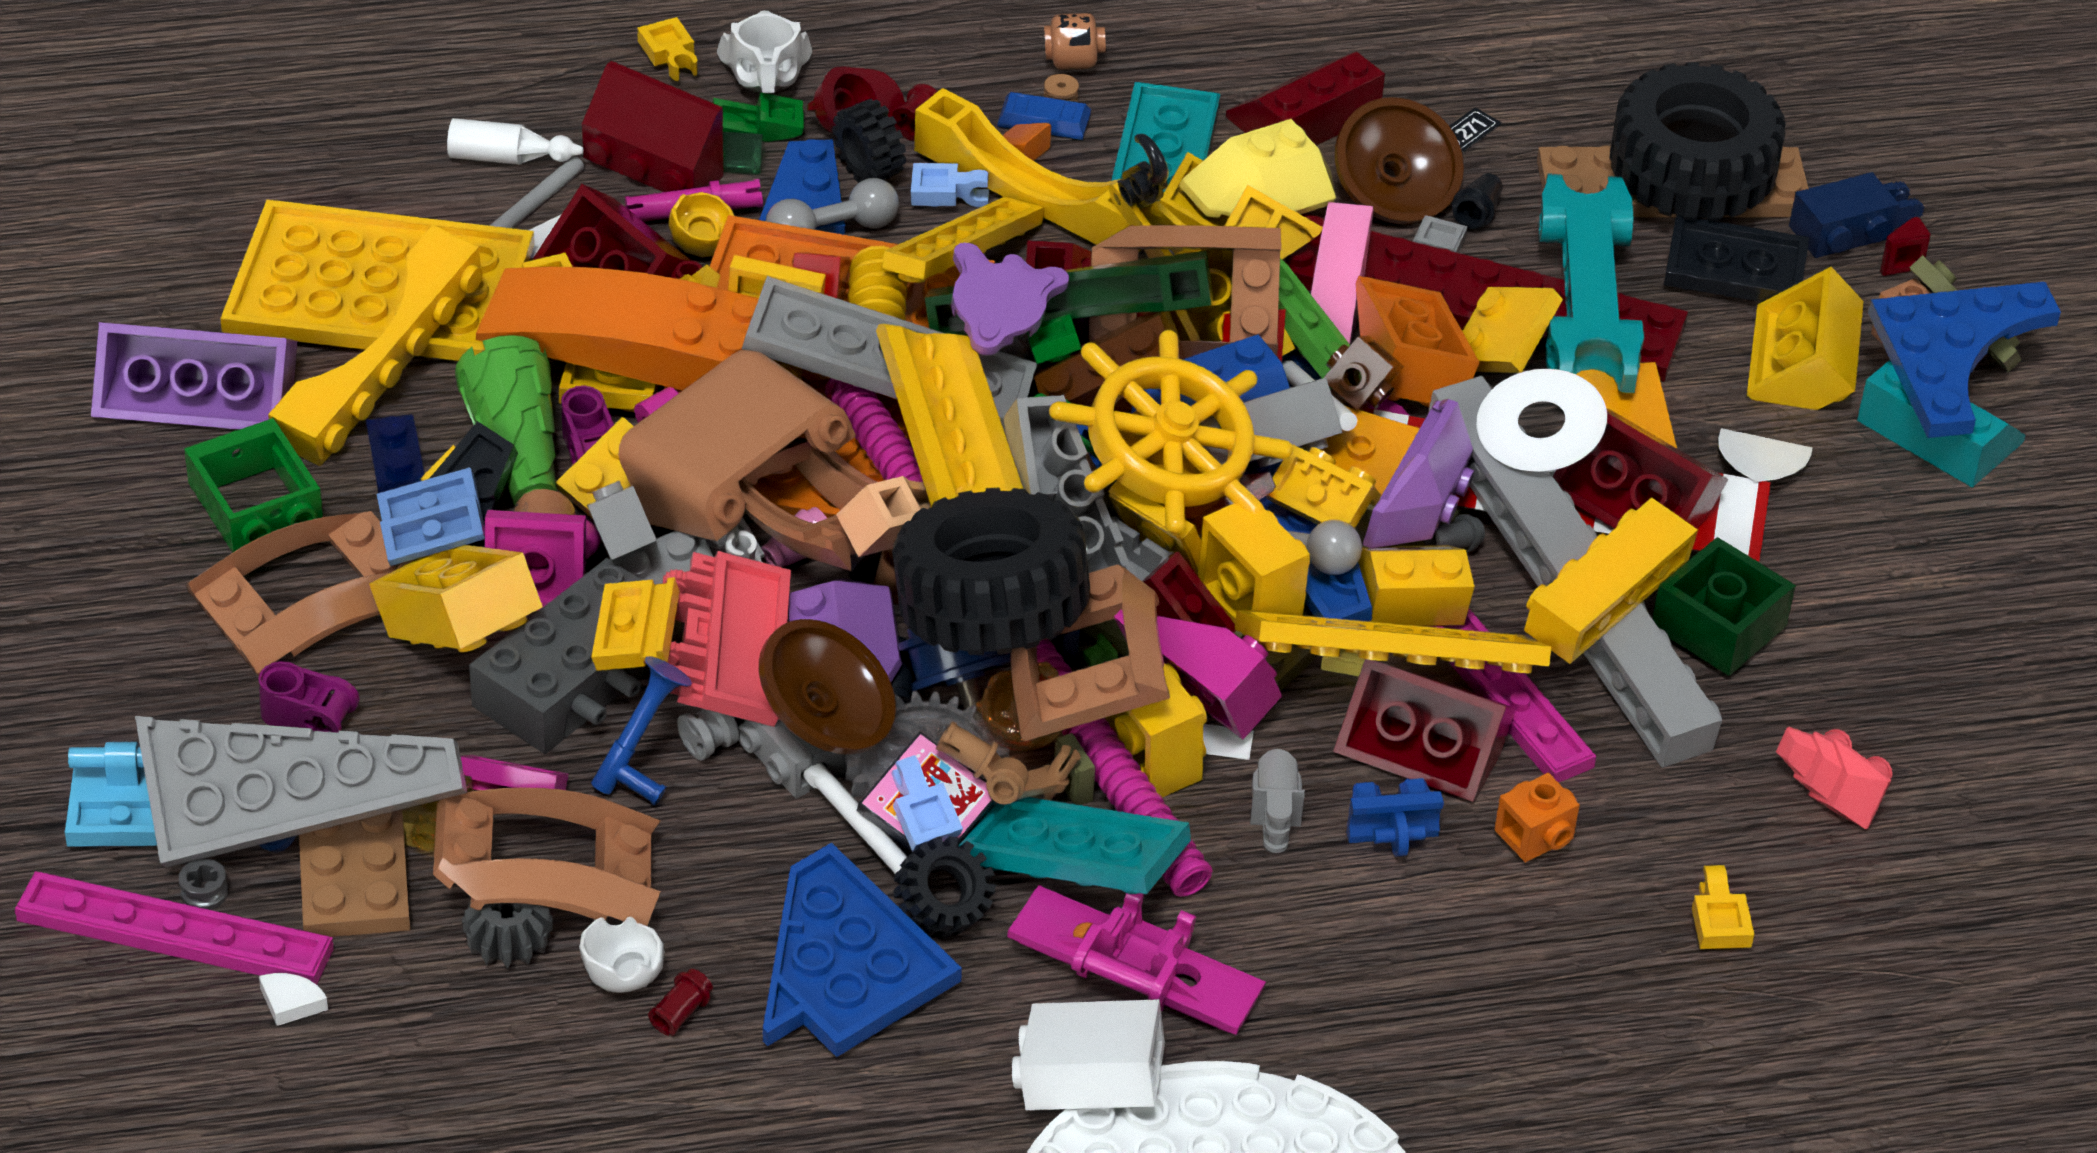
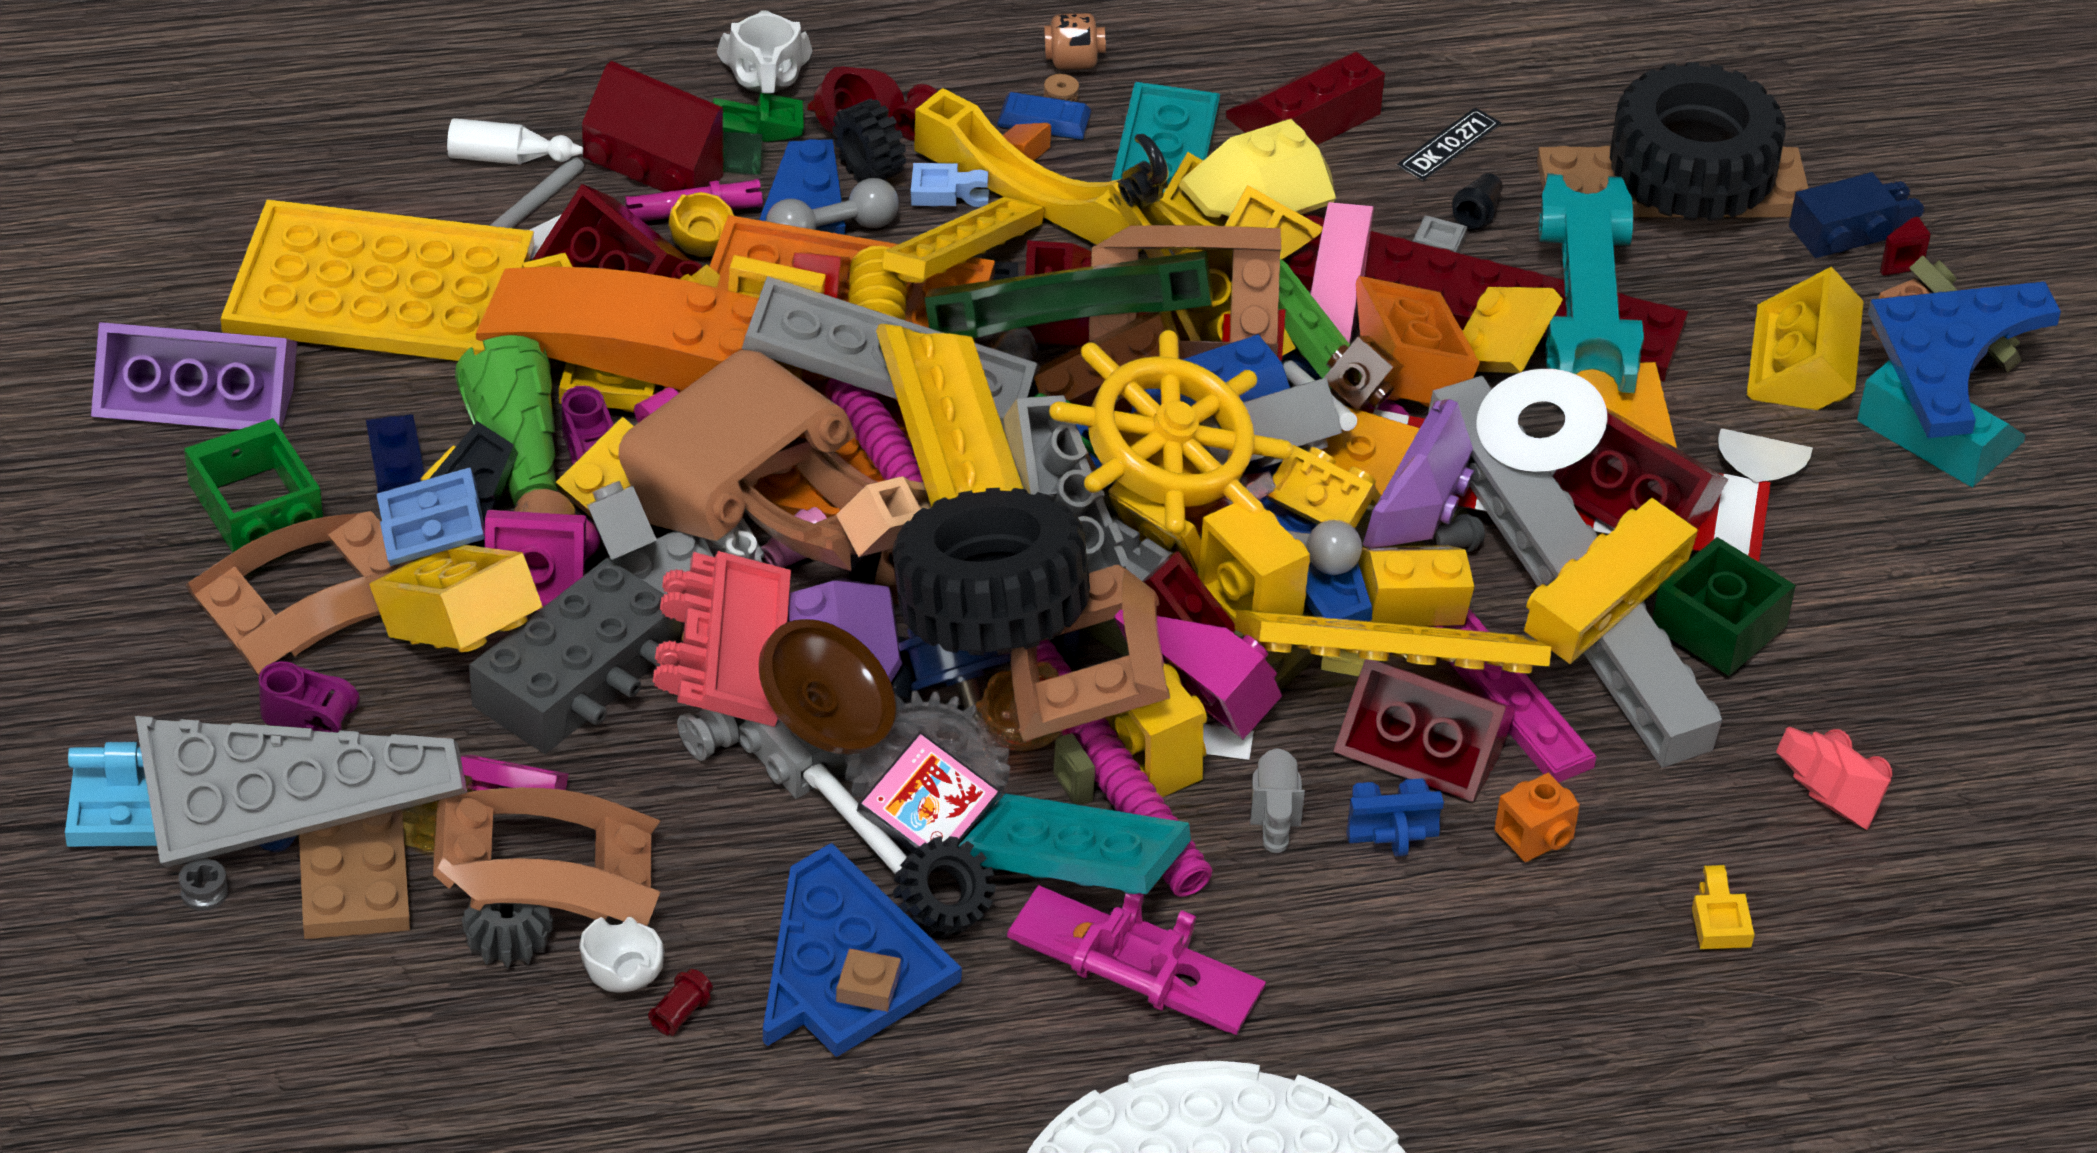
(172, 928): dark pink tile -> none
(291, 997): white tile -> none
(325, 408): yellow arch -> none
(615, 767): blue piece -> none
(635, 623): yellow plate -> none
(669, 44): yellow plate -> none
(868, 980): none -> medium nougat plate
(923, 809): light blue plate -> none
(1001, 297): medium lavender tile -> none
(1007, 776): medium nougat pin -> none
(1054, 340): green plate -> none
(1090, 1055): white brick -> none
(1100, 652): bright green piece -> none
(1410, 143): reddish brown dish -> none
(1734, 259): black plate -> none

